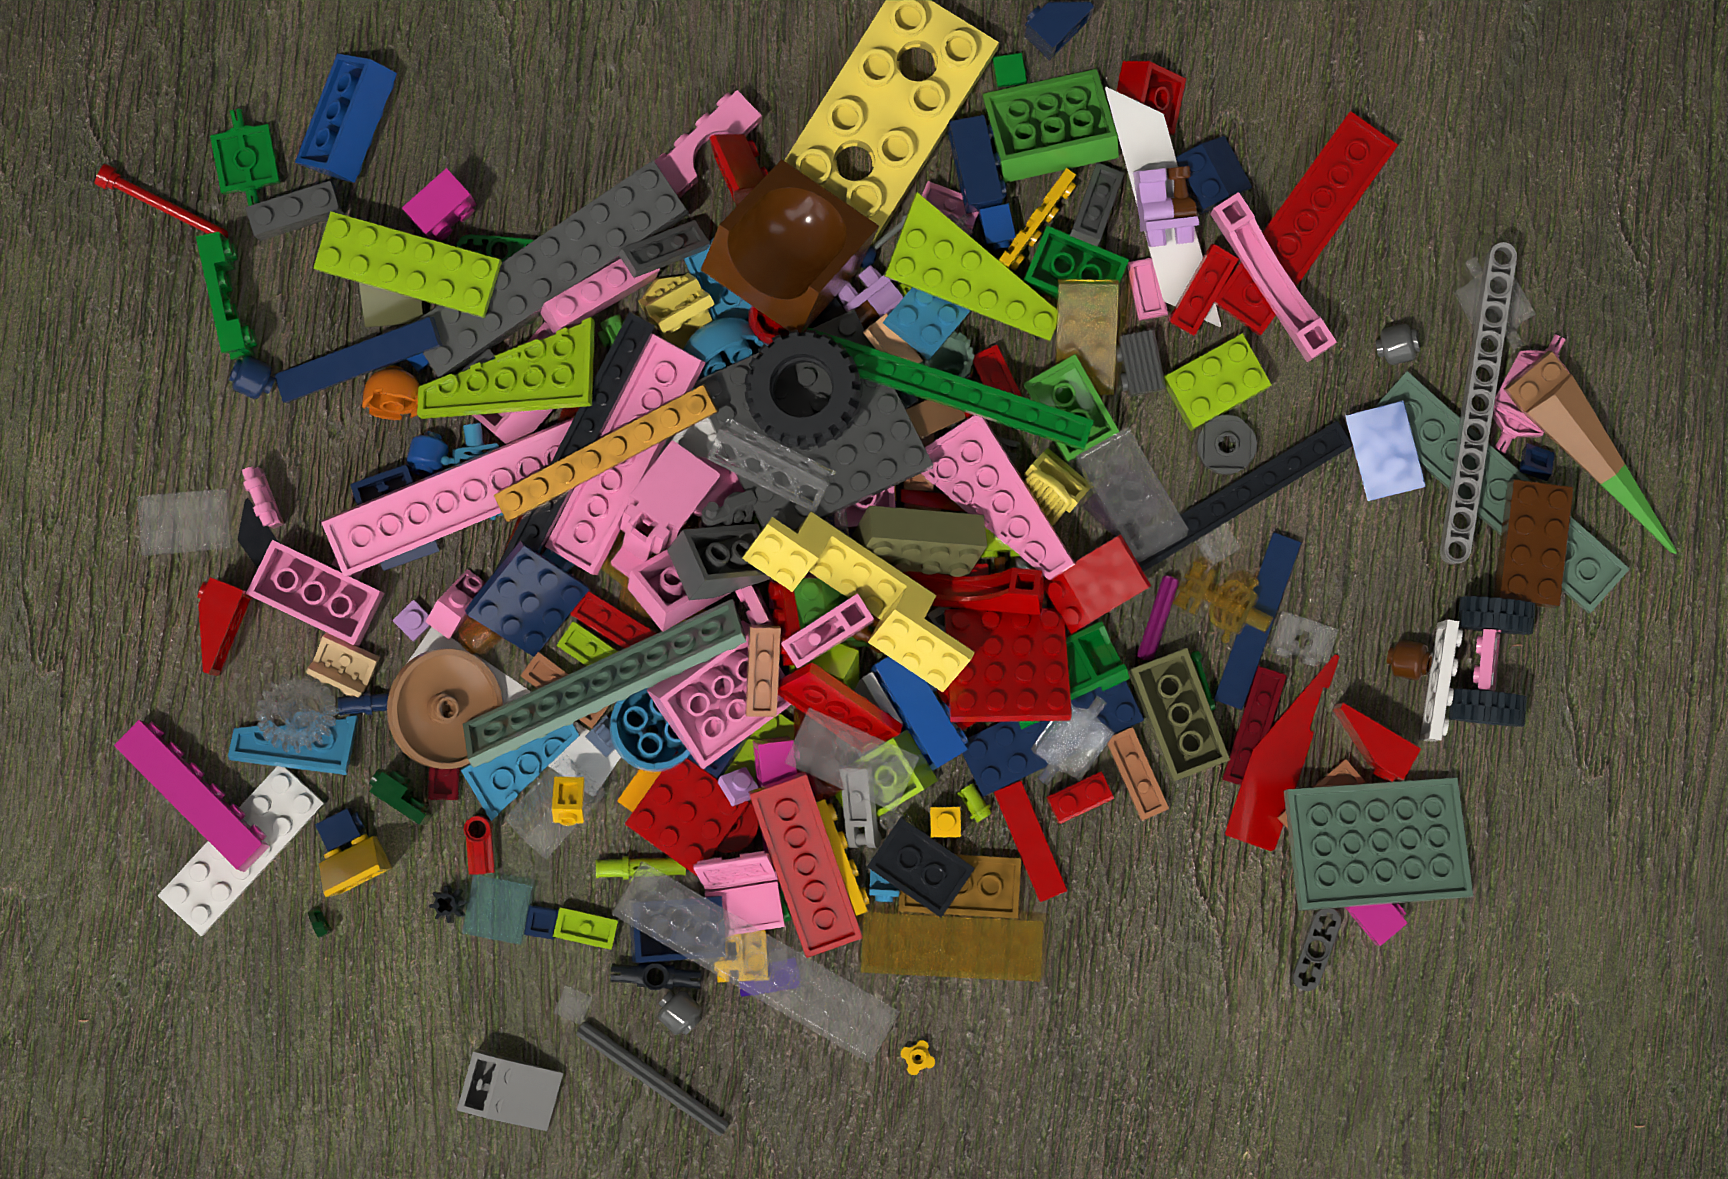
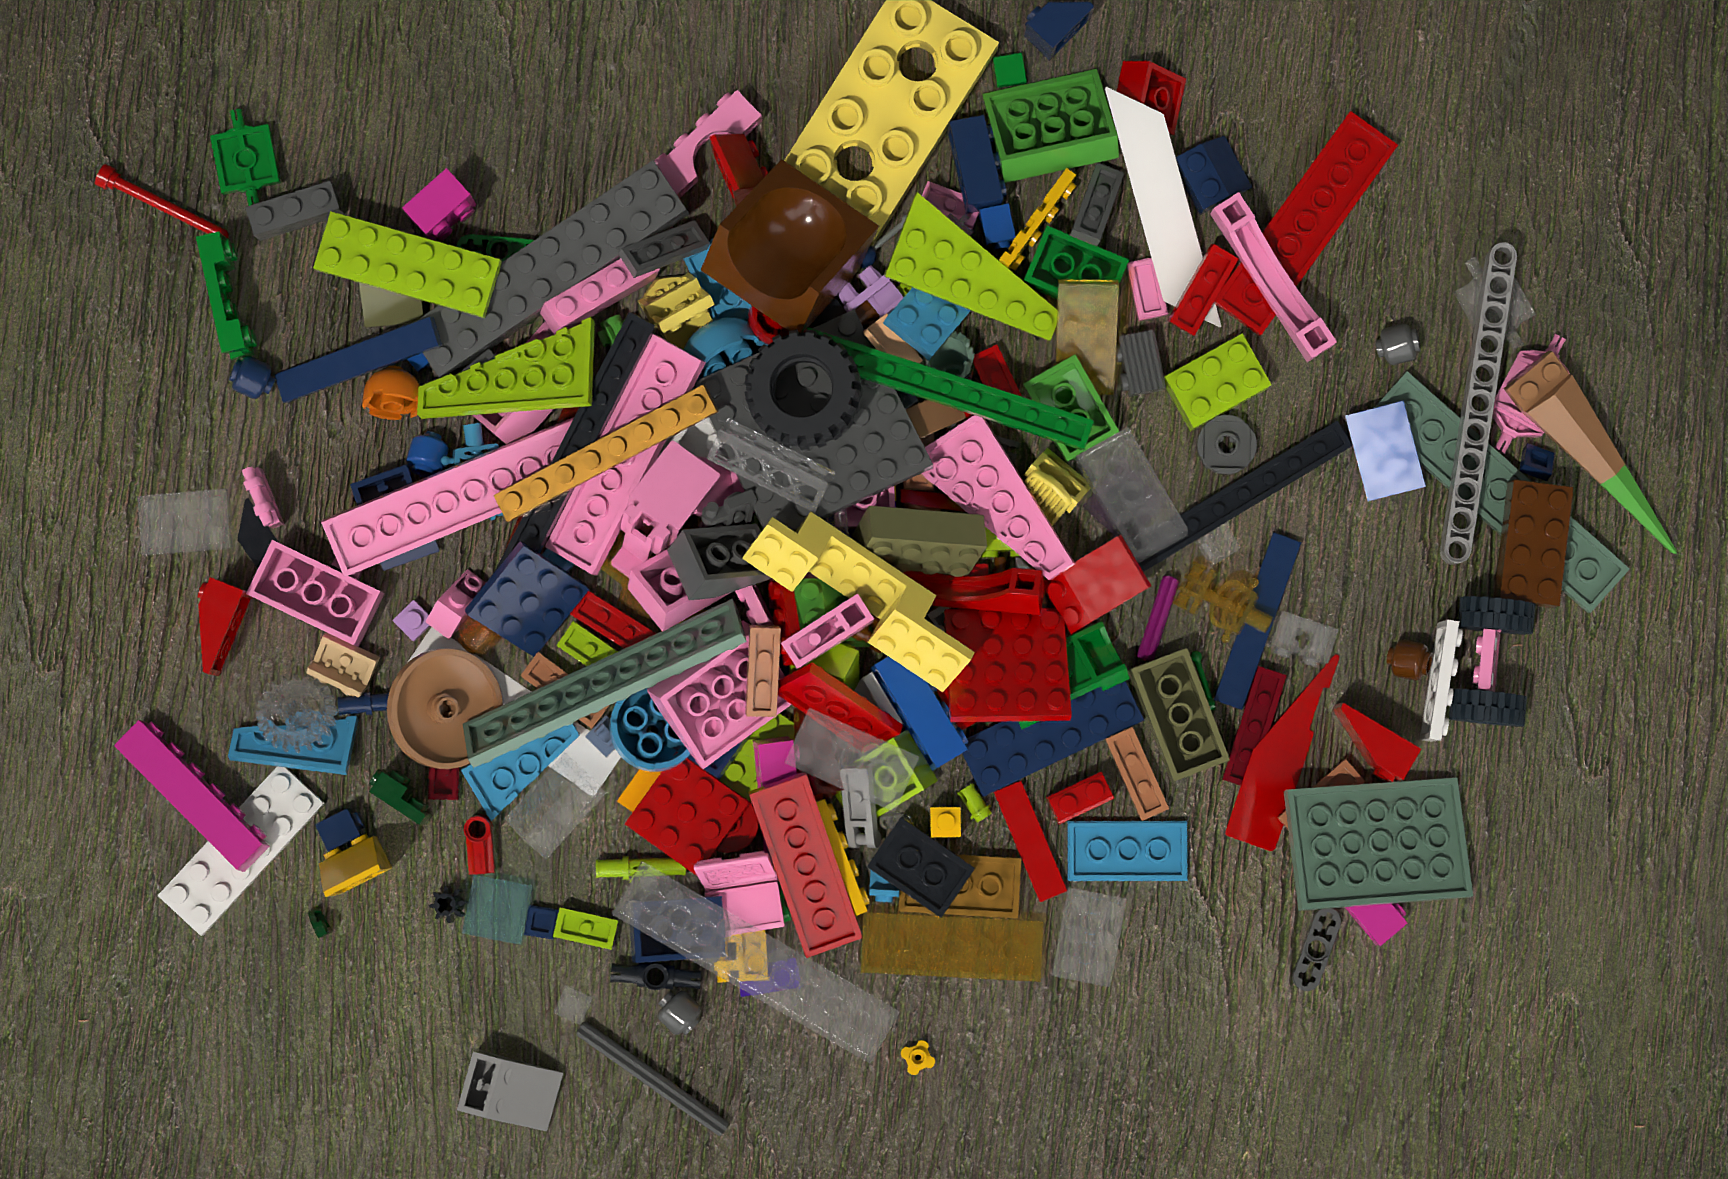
(346, 117): blue slope -> none
(568, 800): yellow bracket -> none
(736, 785): lavender plate -> none
(1074, 743): clear plate -> none
(1088, 937): none -> clear plate
(1126, 850): none -> dark azure tile
(1163, 212): lavender hips -> none

